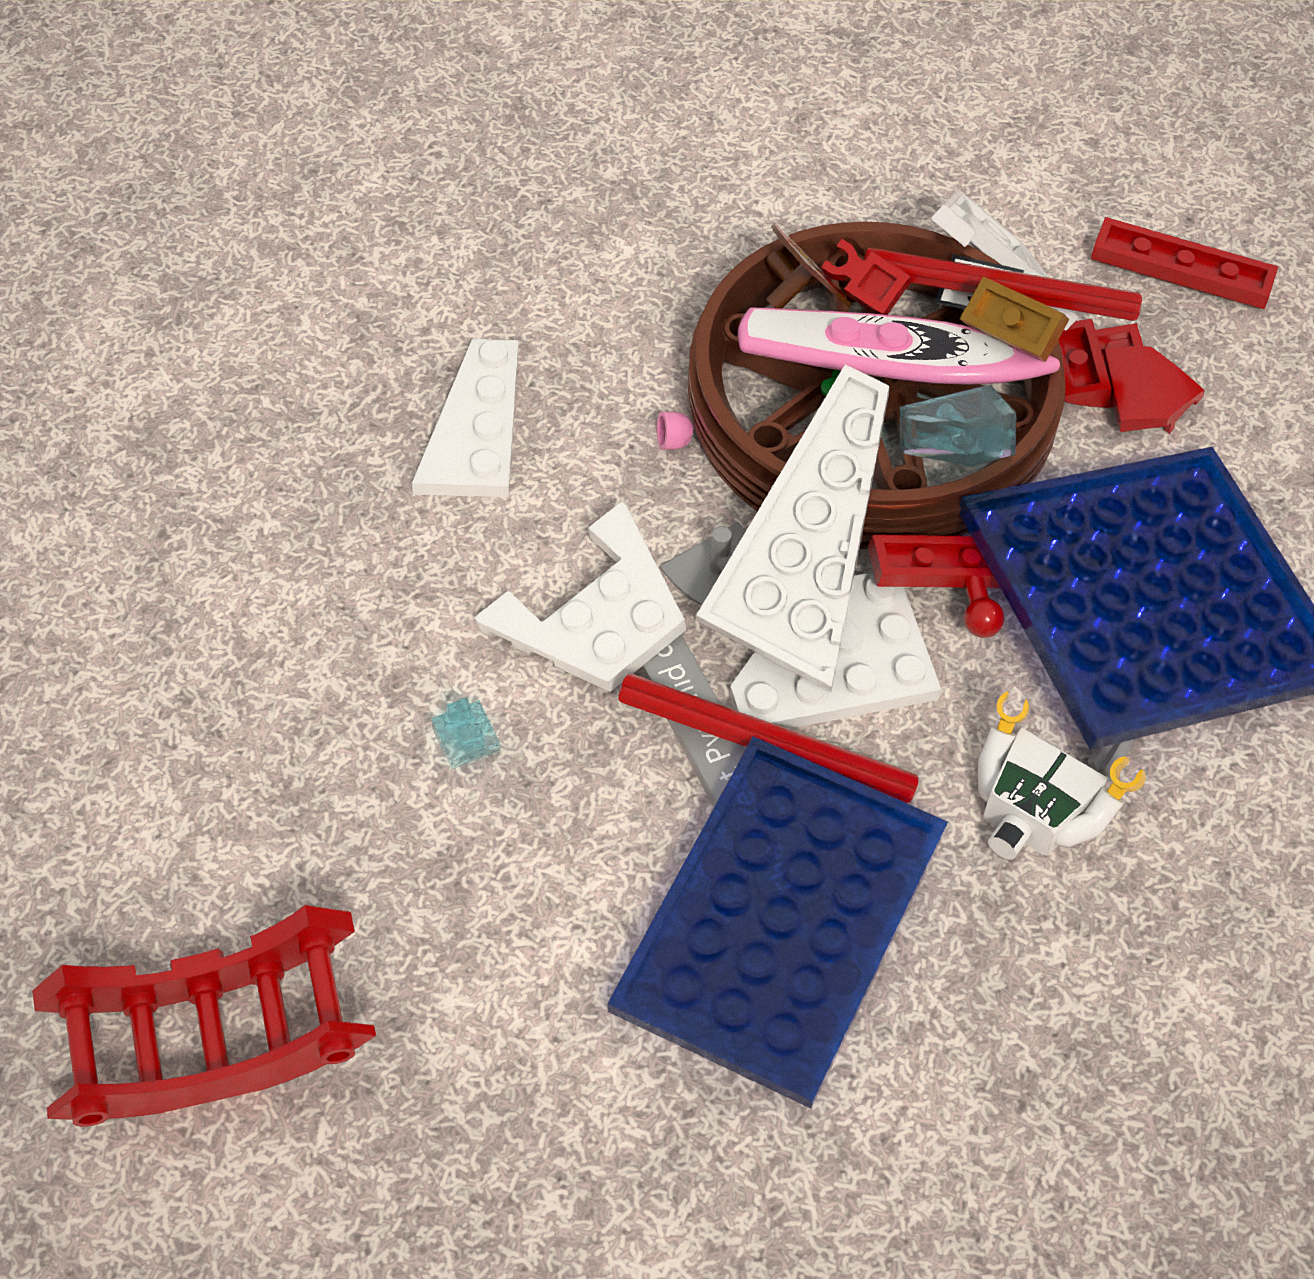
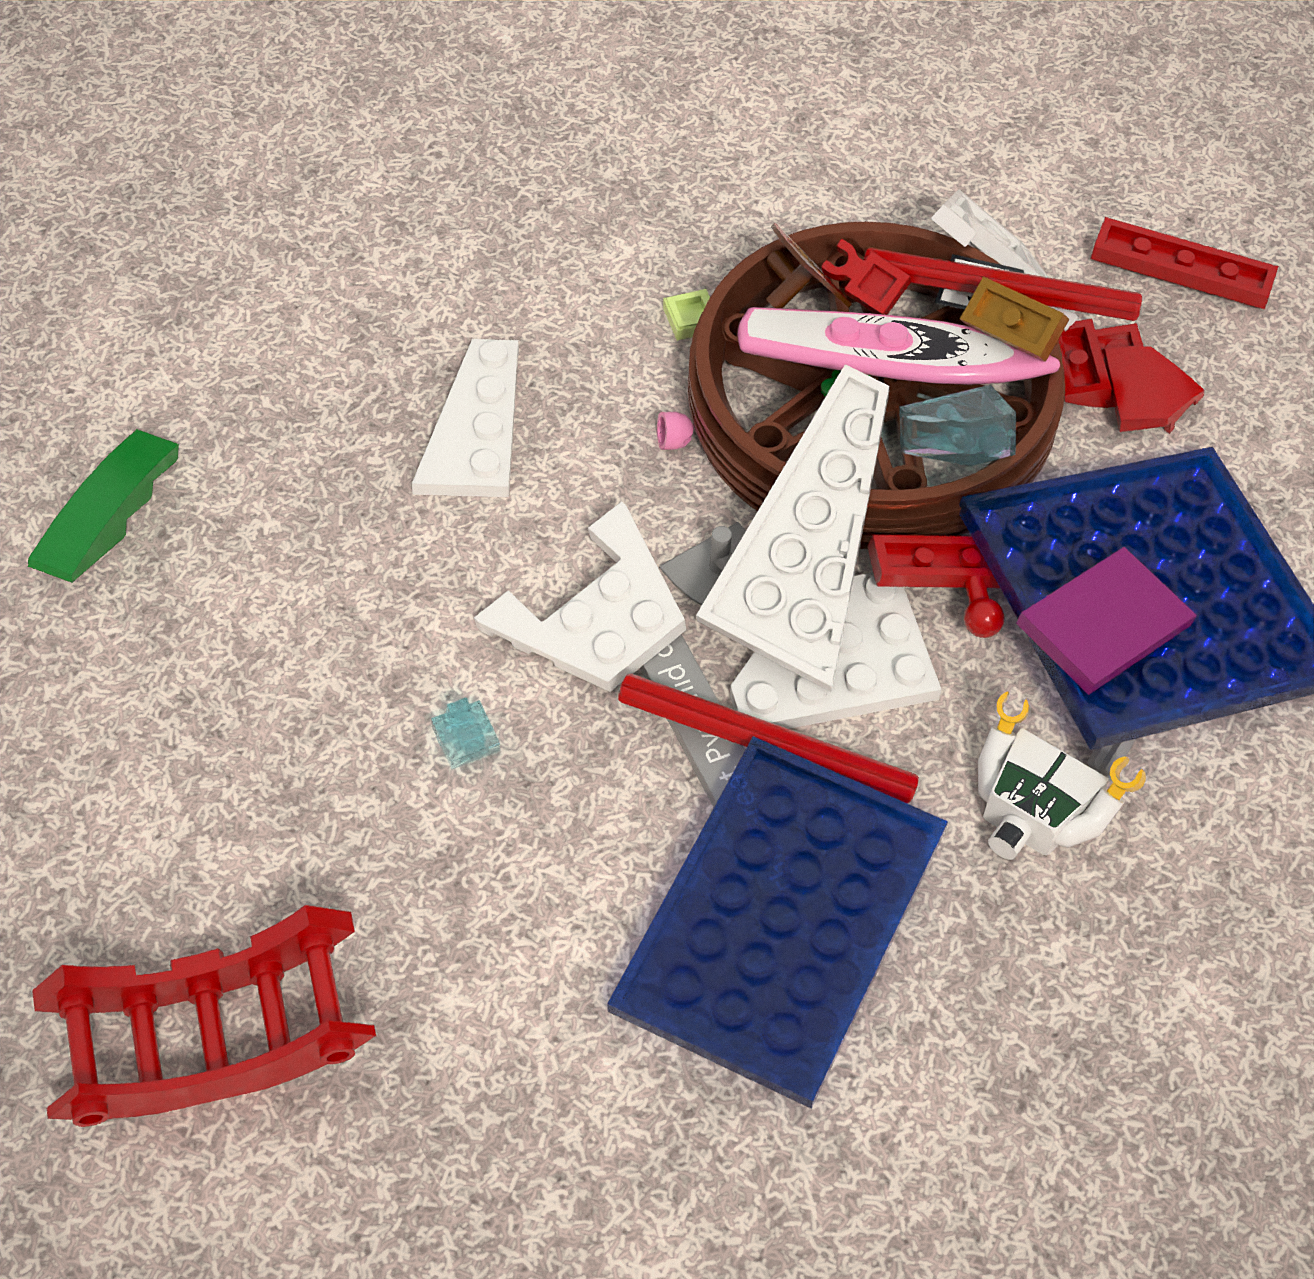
(100, 507): none -> green slope
(684, 312): none -> yellowish green tile
(1106, 620): none -> magenta tile

